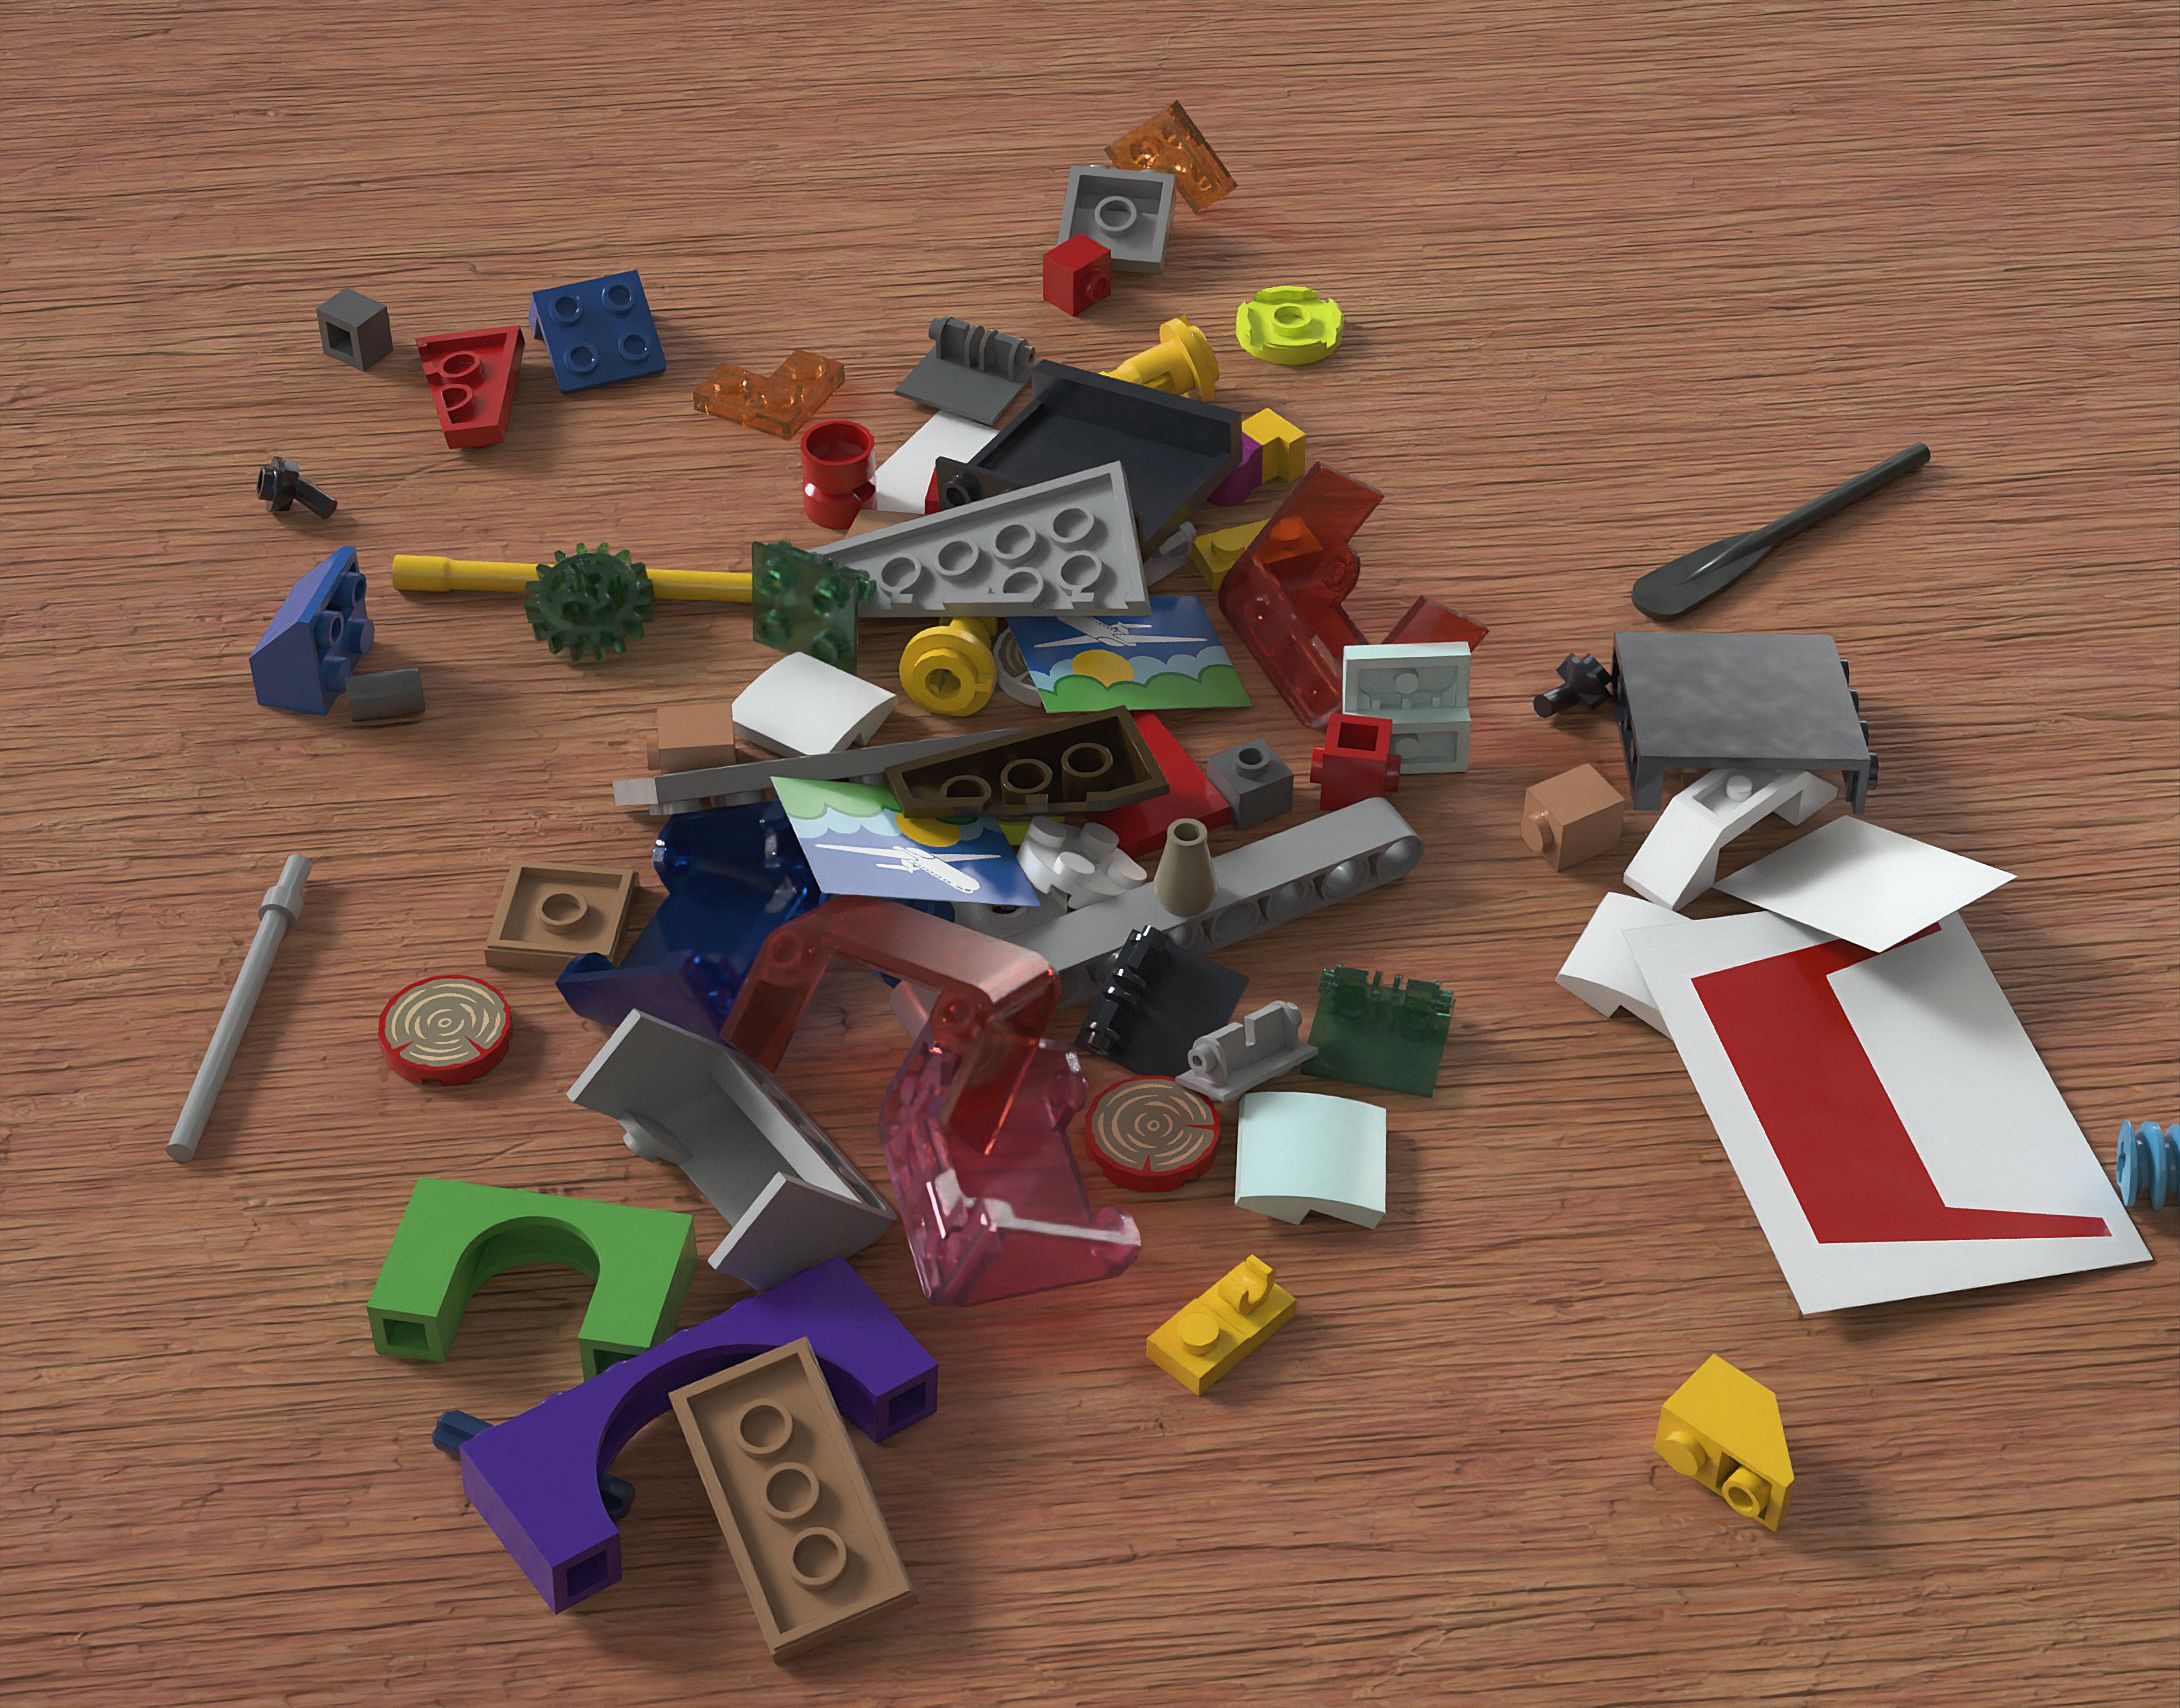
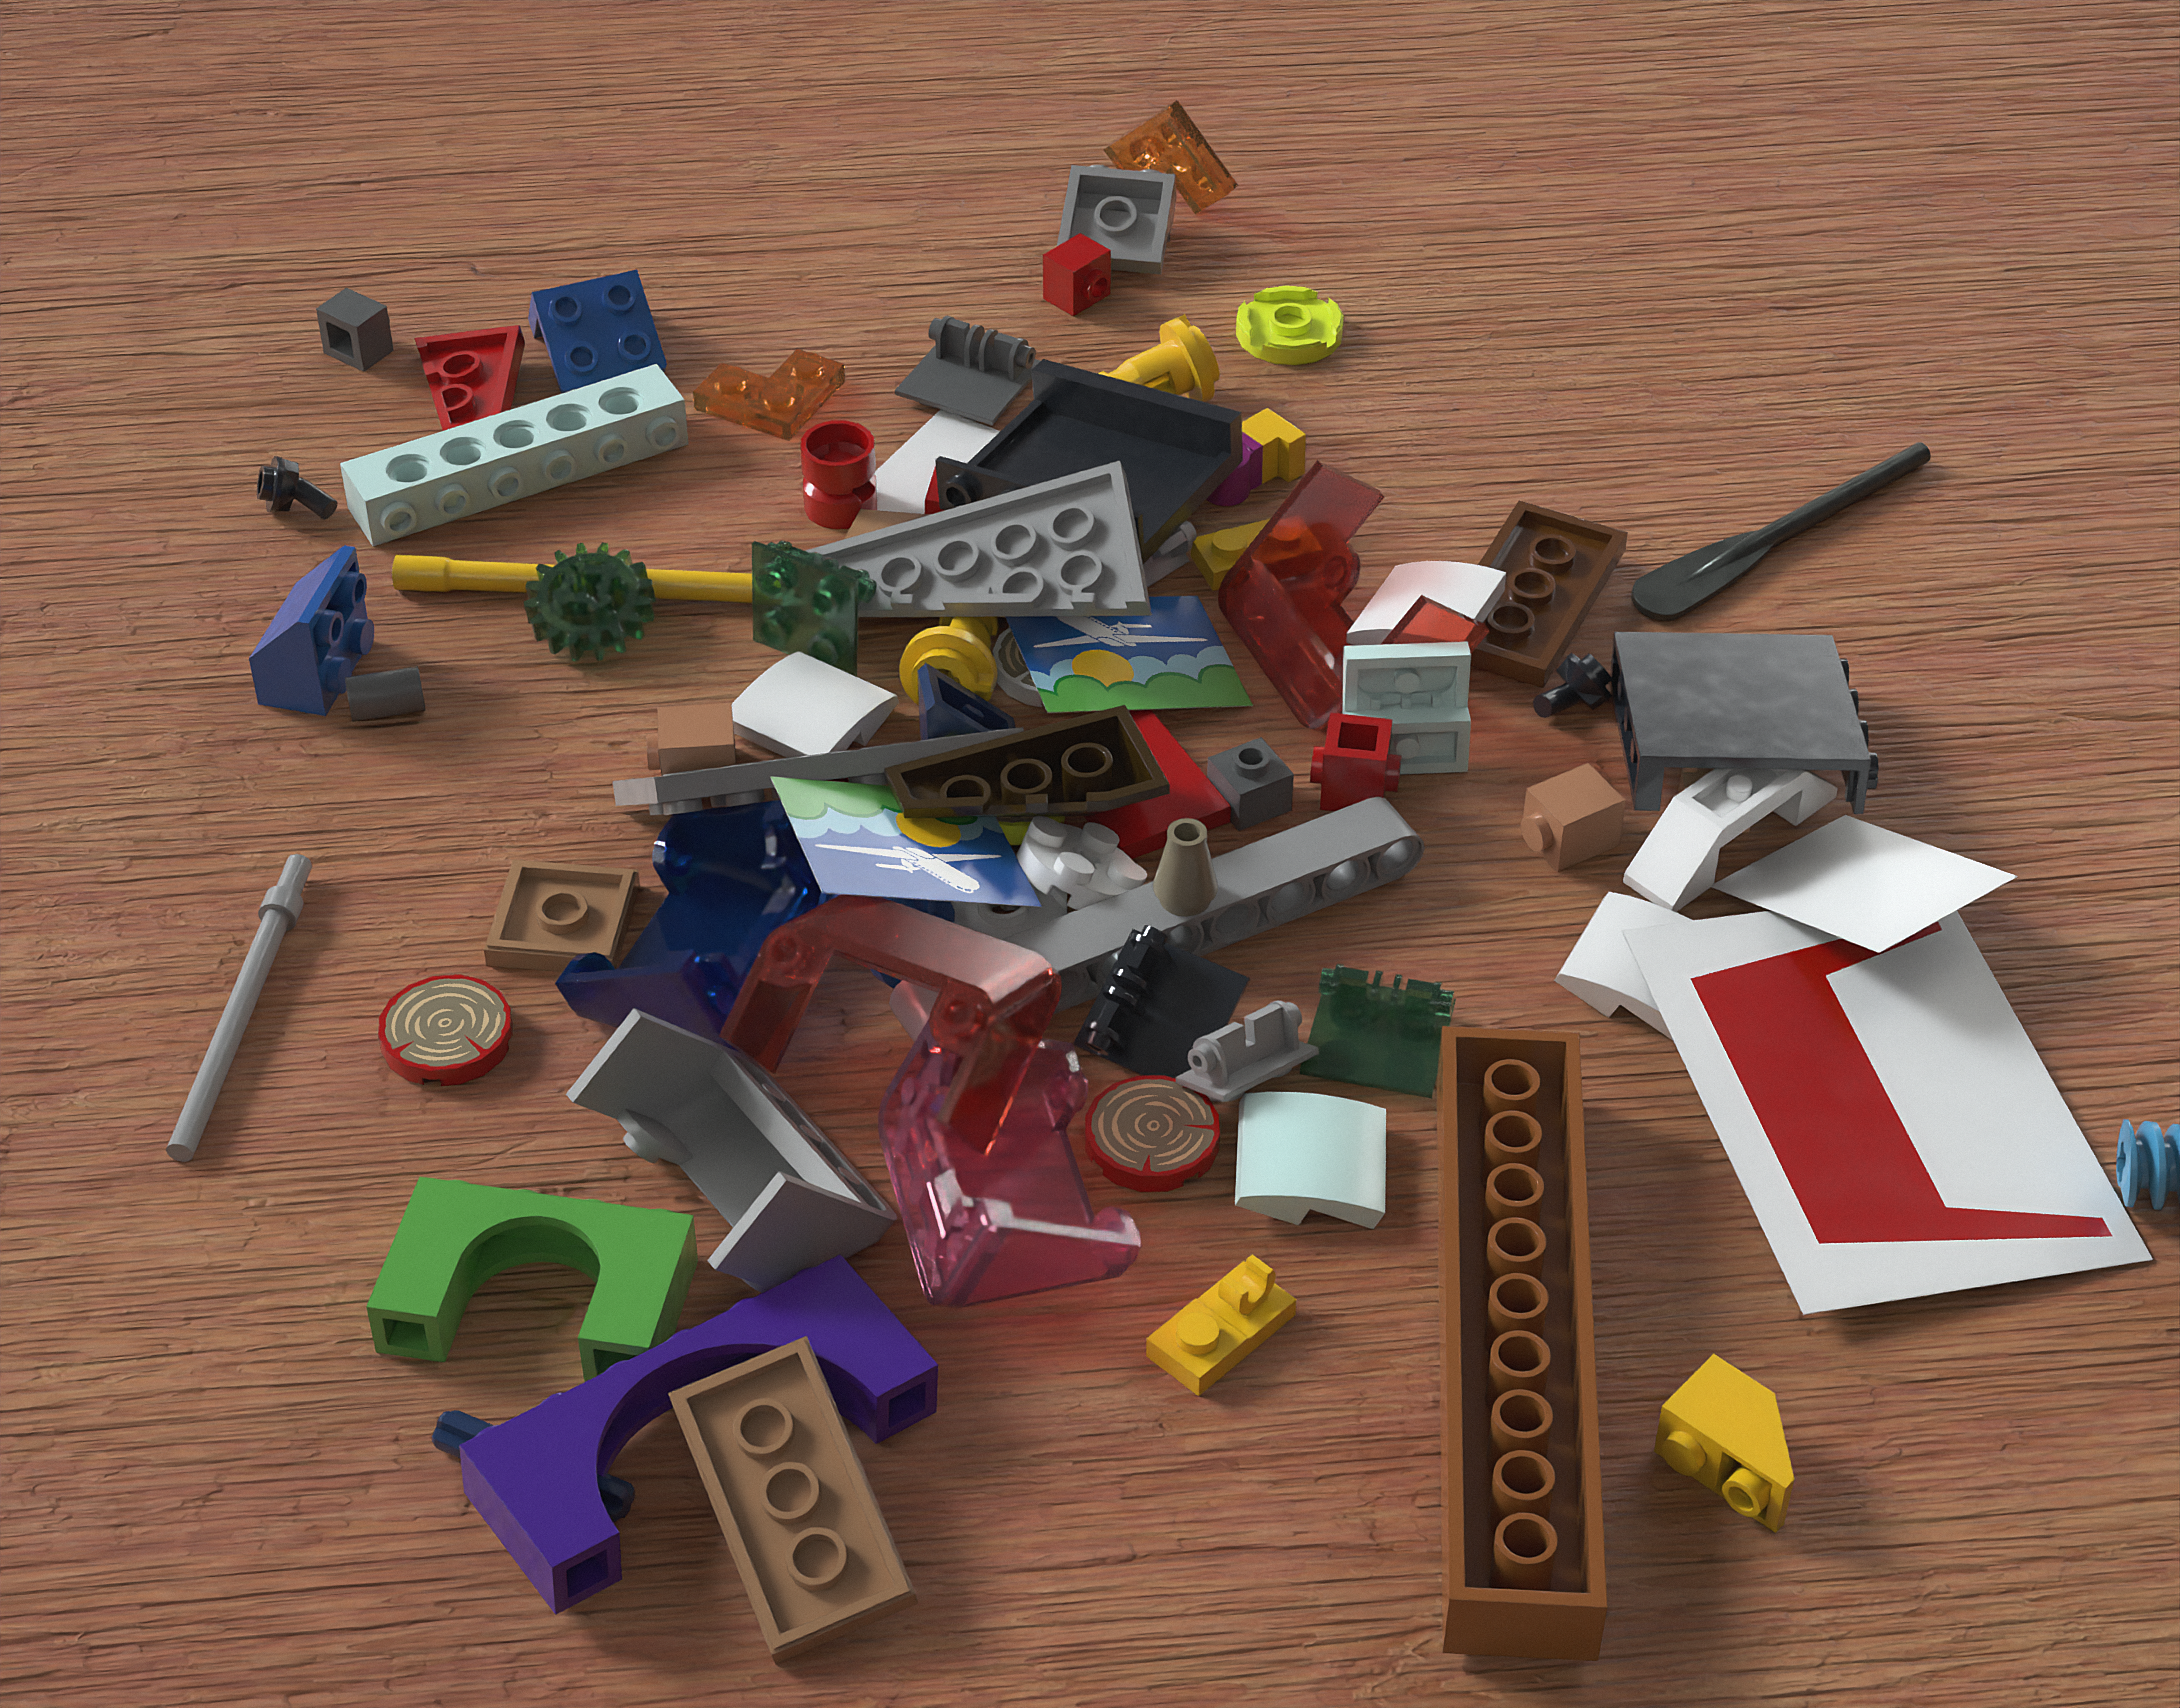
(514, 454): none -> light aqua brick
(954, 710): none -> dark blue slope
(1457, 585): none -> white slope
(1517, 1350): none -> dark orange brick
(1551, 582): none -> reddish brown plate

